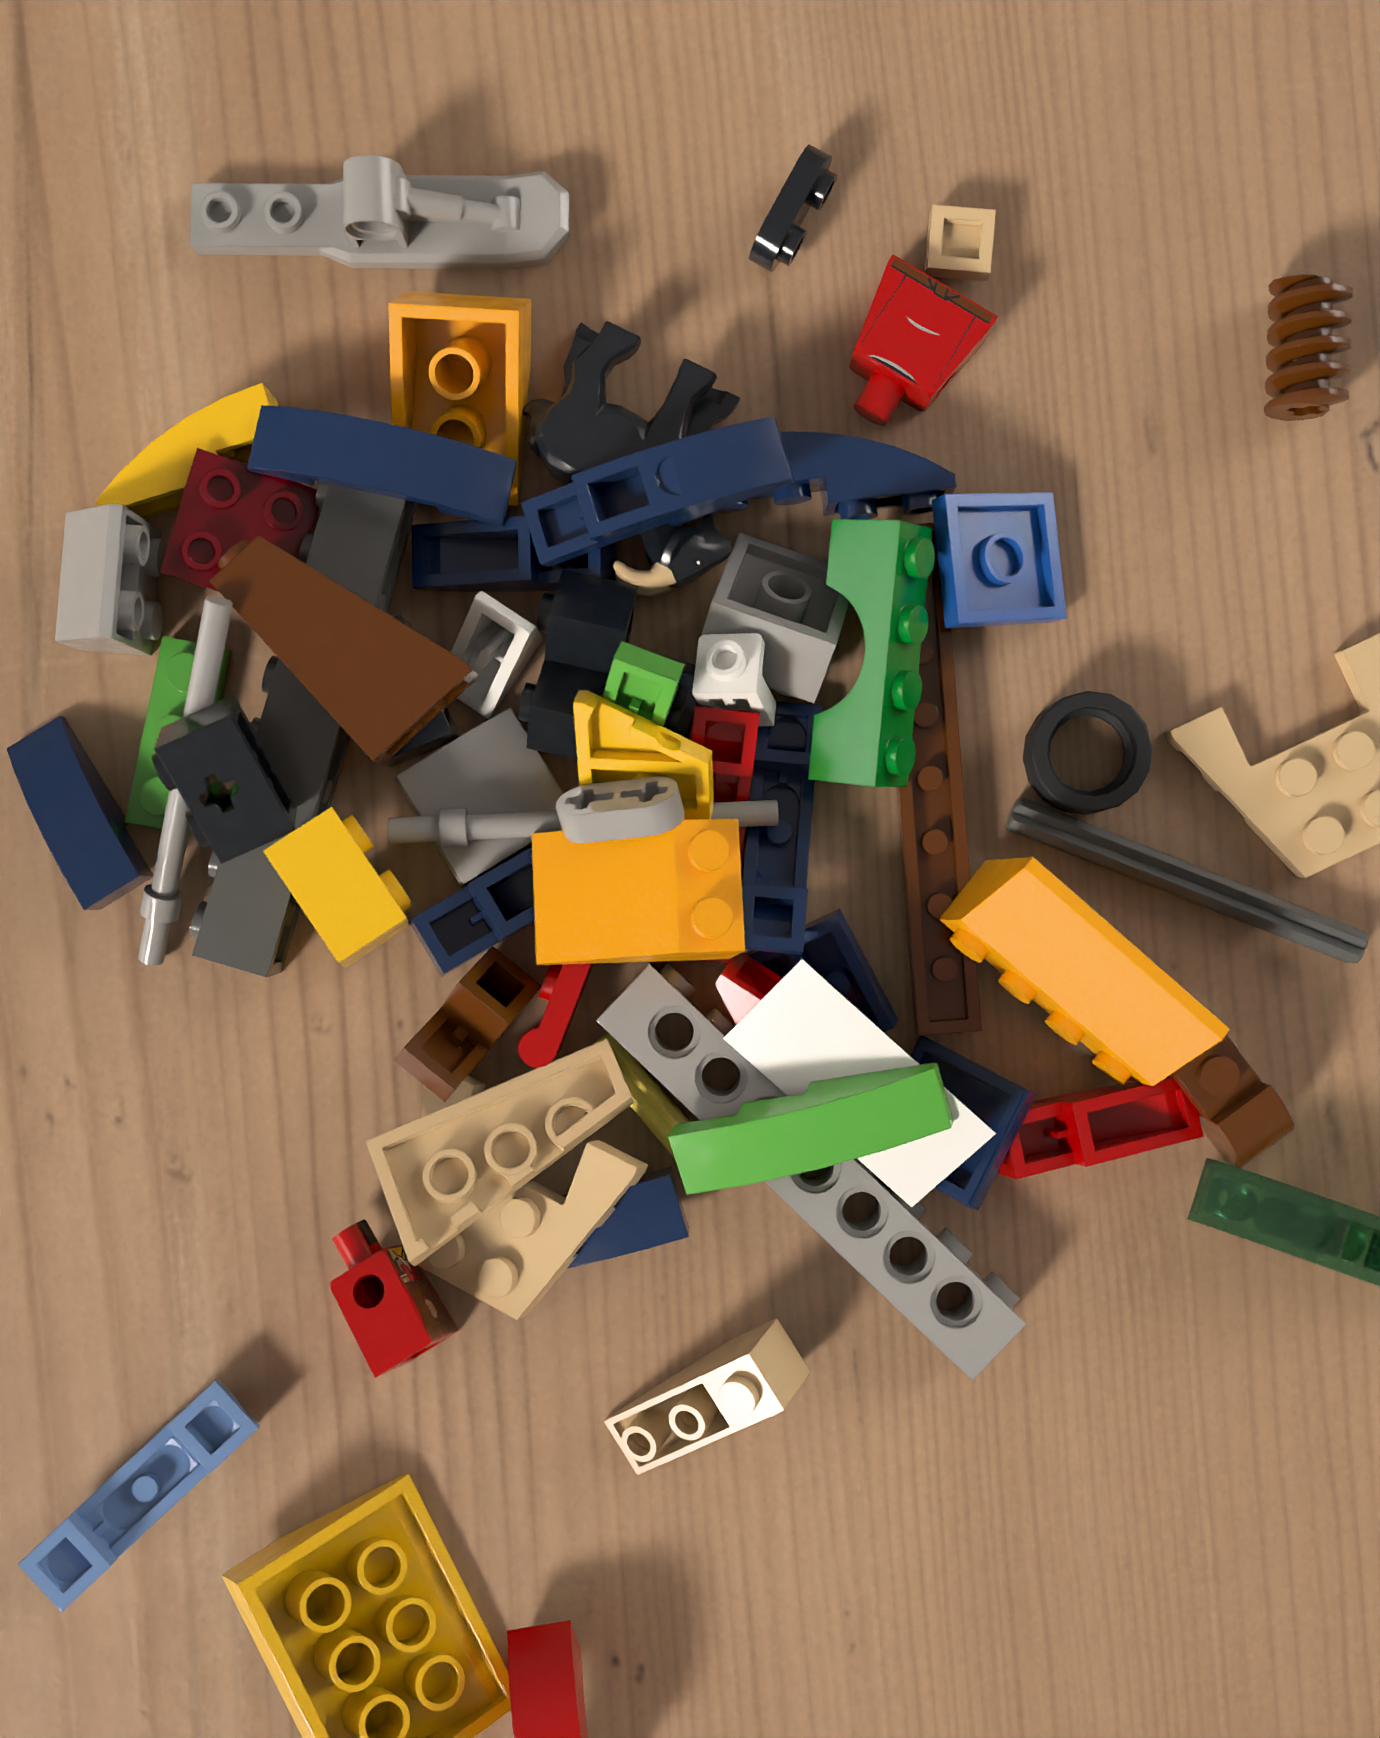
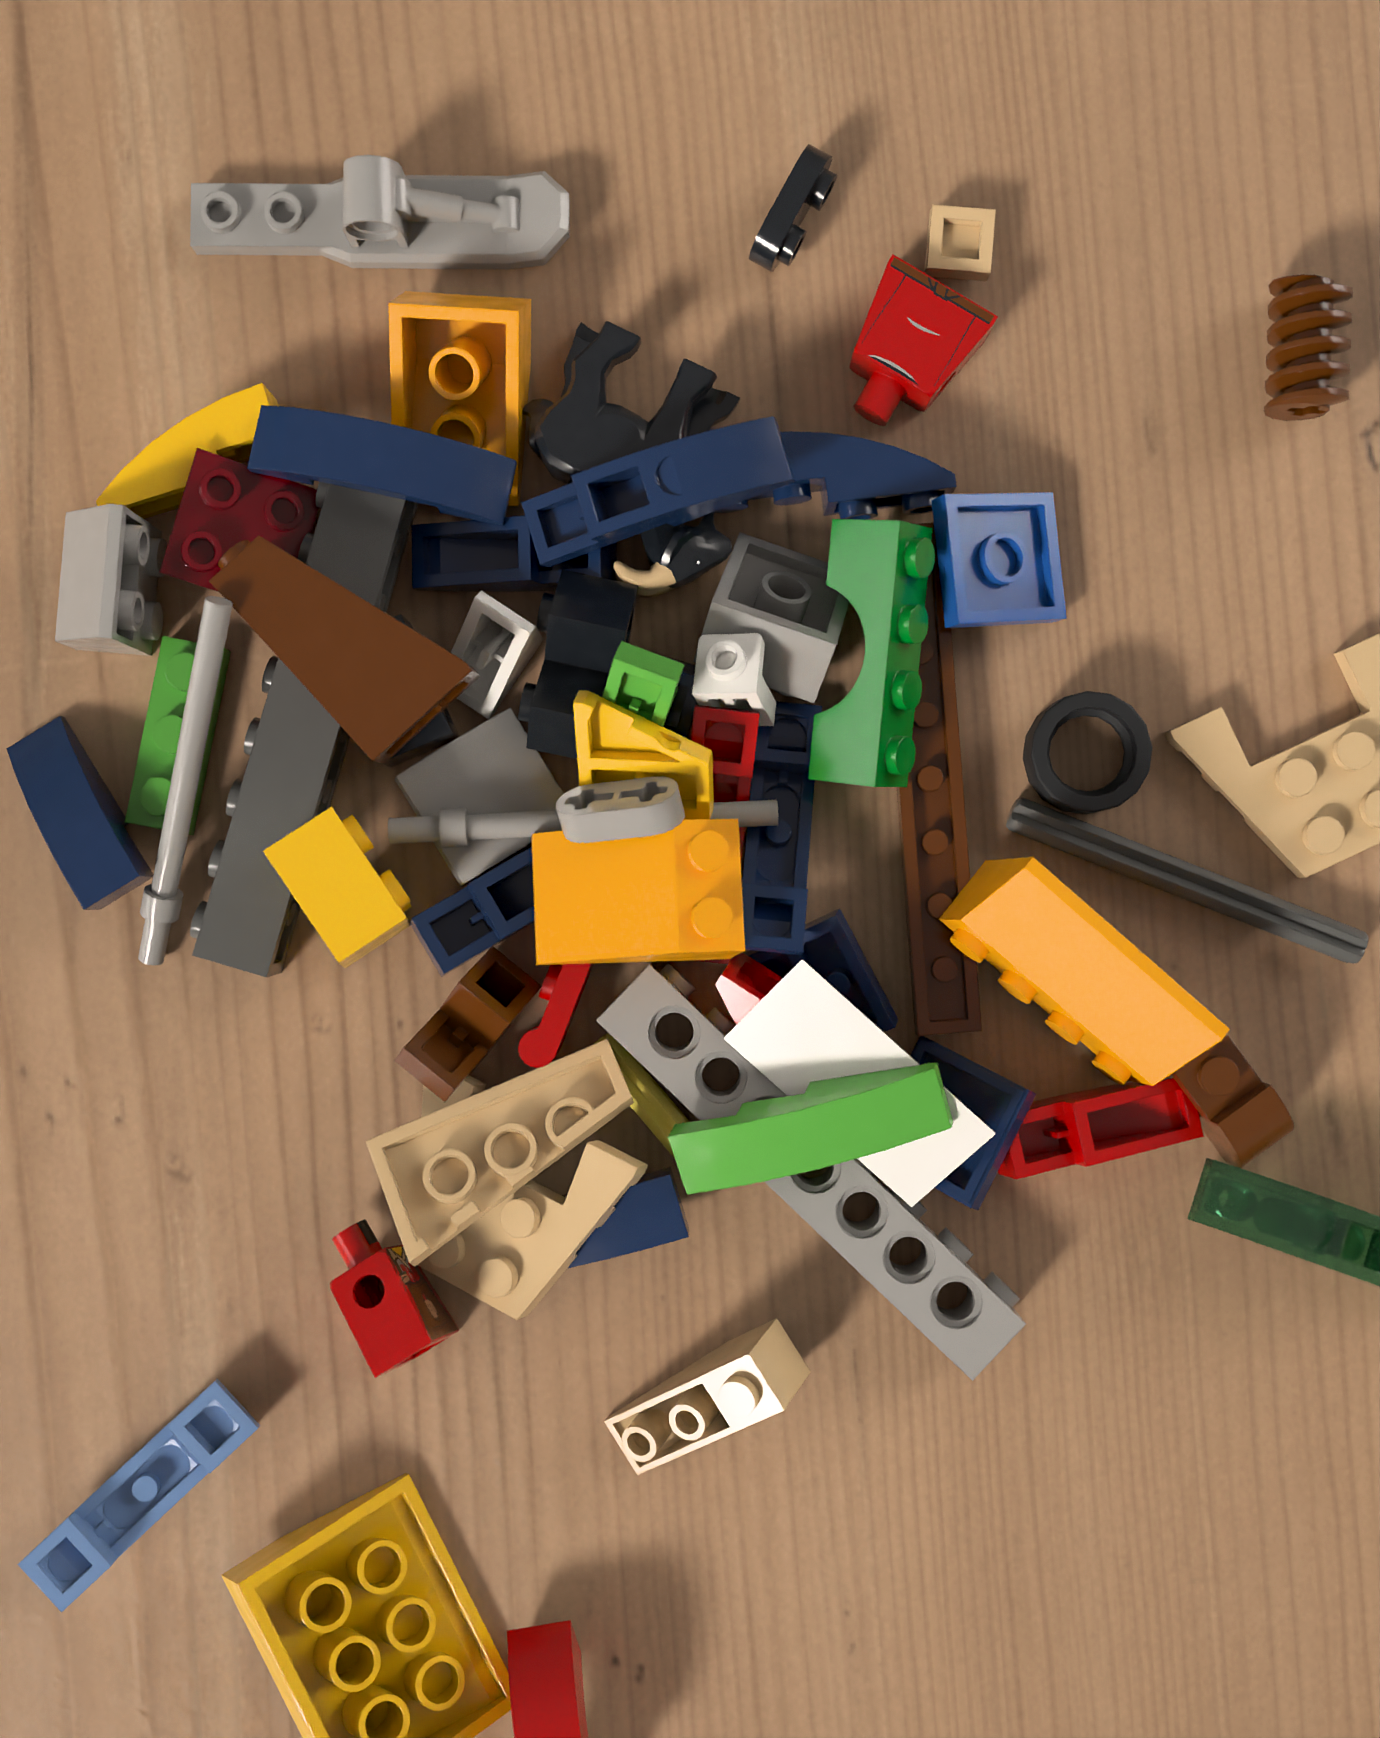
(224, 744): black brick -> none

